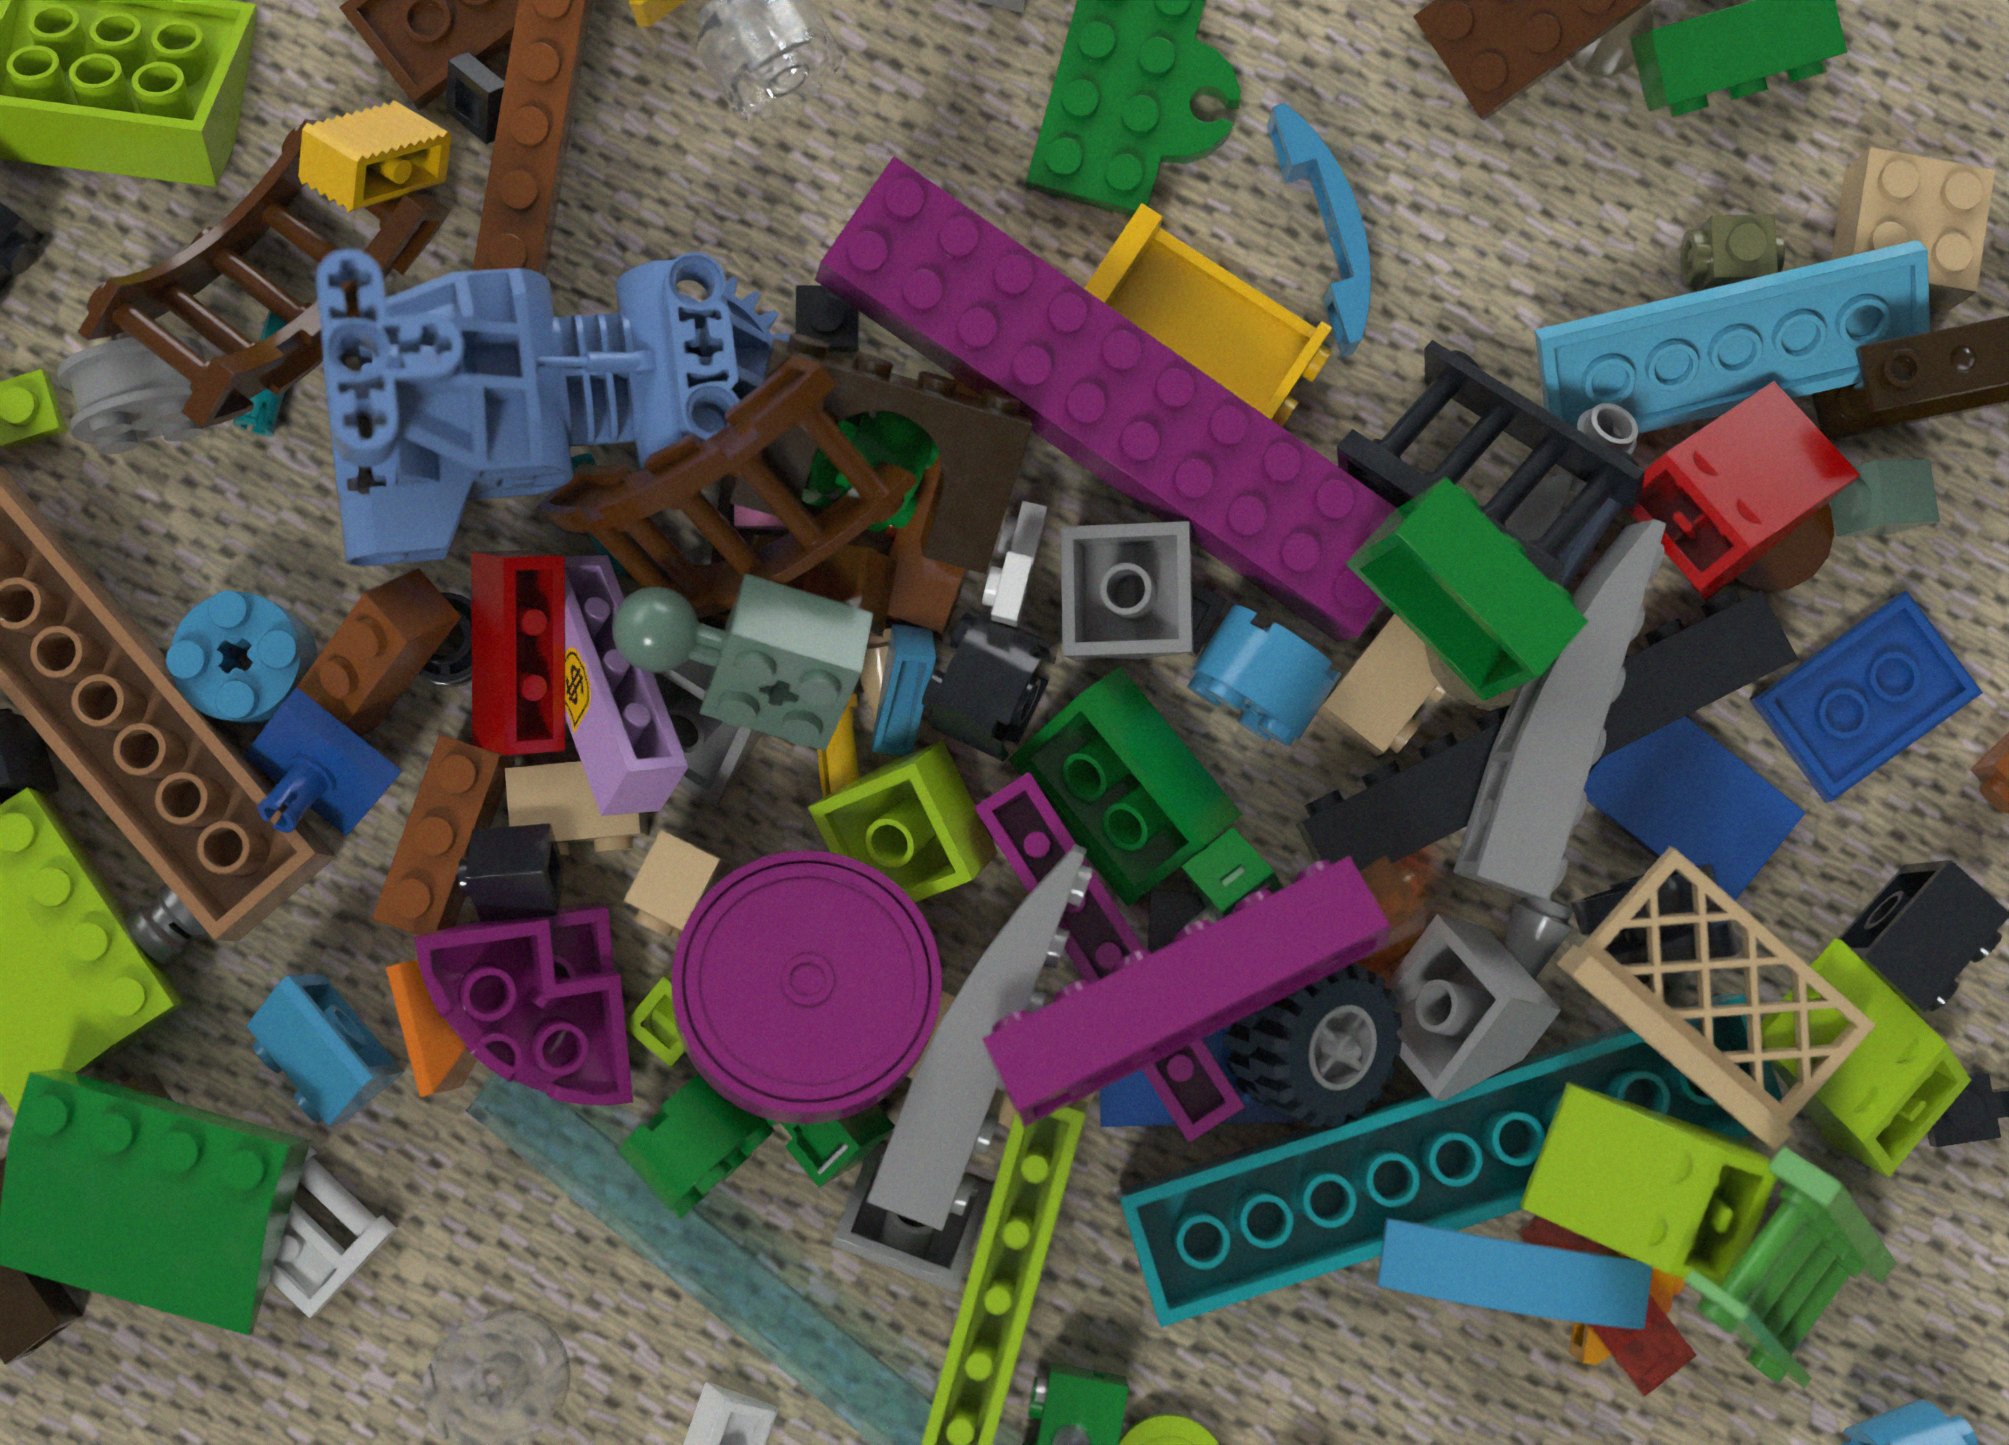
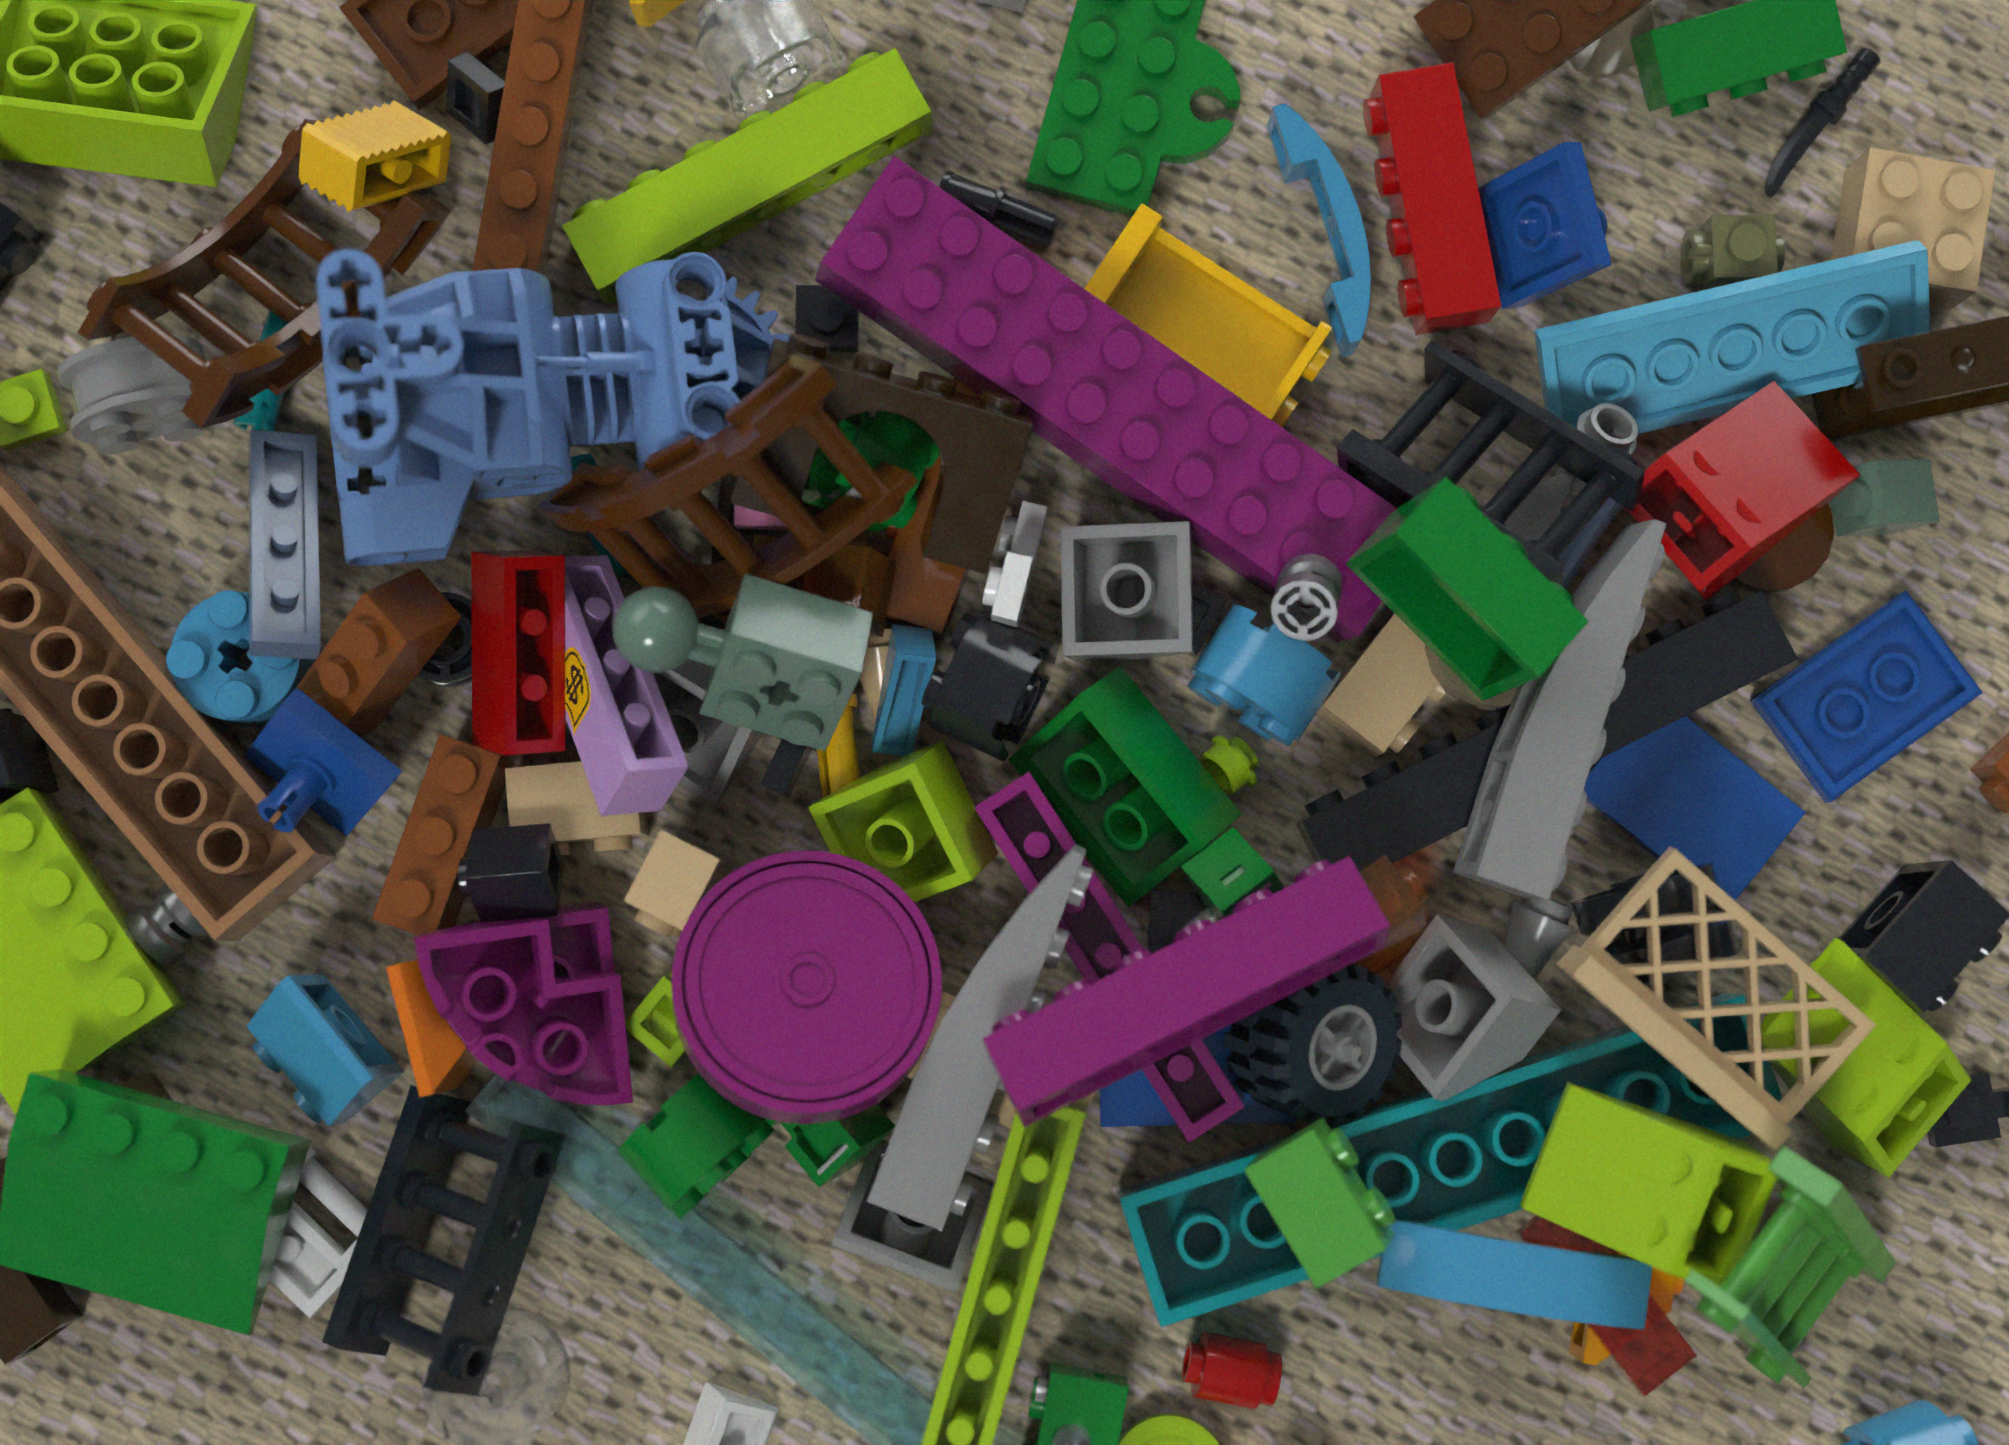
(283, 545): none -> sand blue plate
(397, 1226): none -> black fence
(754, 172): none -> lime brick
(786, 767): none -> black tile
(1003, 211): none -> black axle
(1230, 763): none -> lime plate
(1232, 1371): none -> red brick
(1311, 582): none -> flat silver wheel
(1322, 1201): none -> bright green brick
(1432, 199): none -> red brick
(1544, 226): none -> blue tile
(1825, 108): none -> black piece

